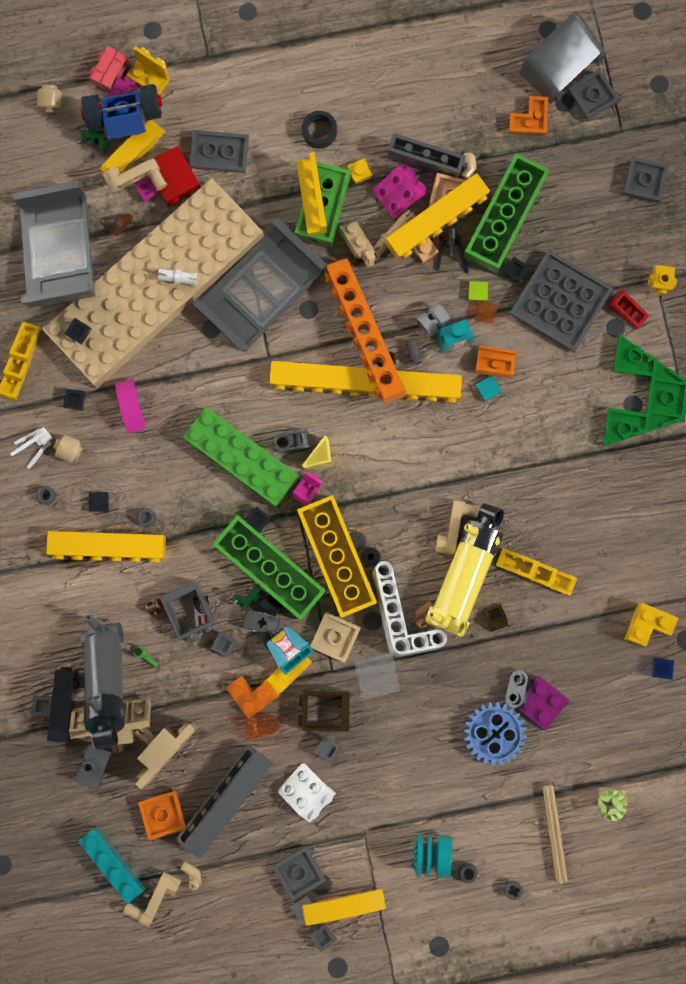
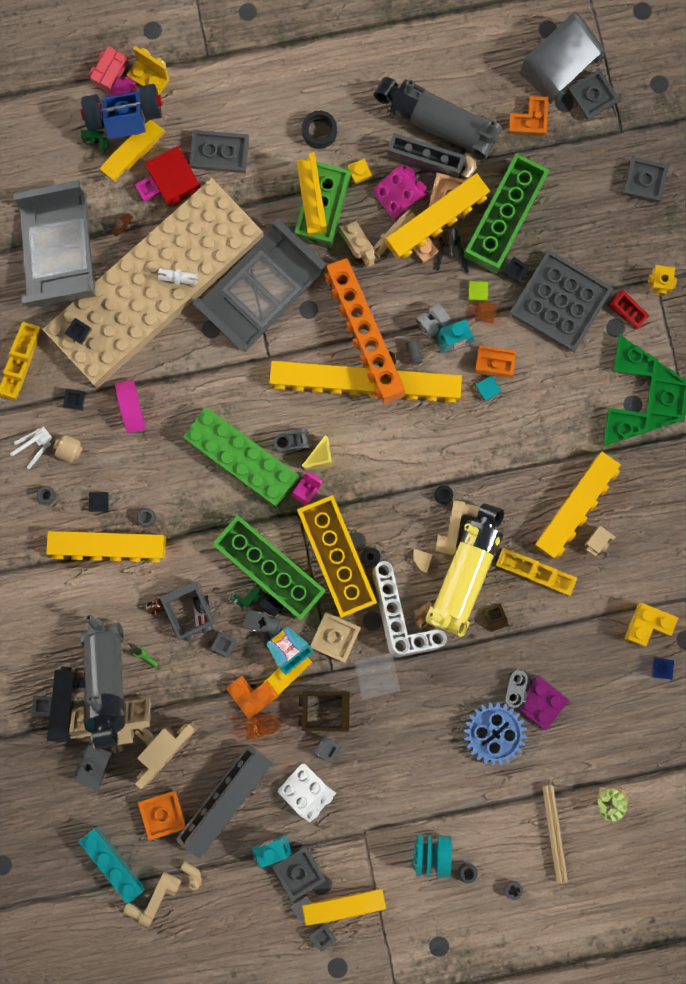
(49, 98): tan head -> none
(118, 181): tan beam -> none
(257, 519): black plate -> none
(271, 851): none -> teal torso
(422, 560): none -> tan tile
(439, 116): none -> dark grey piece
(443, 495): none -> black plate
(577, 505): none -> yellow brick
(598, 541): none -> tan brick

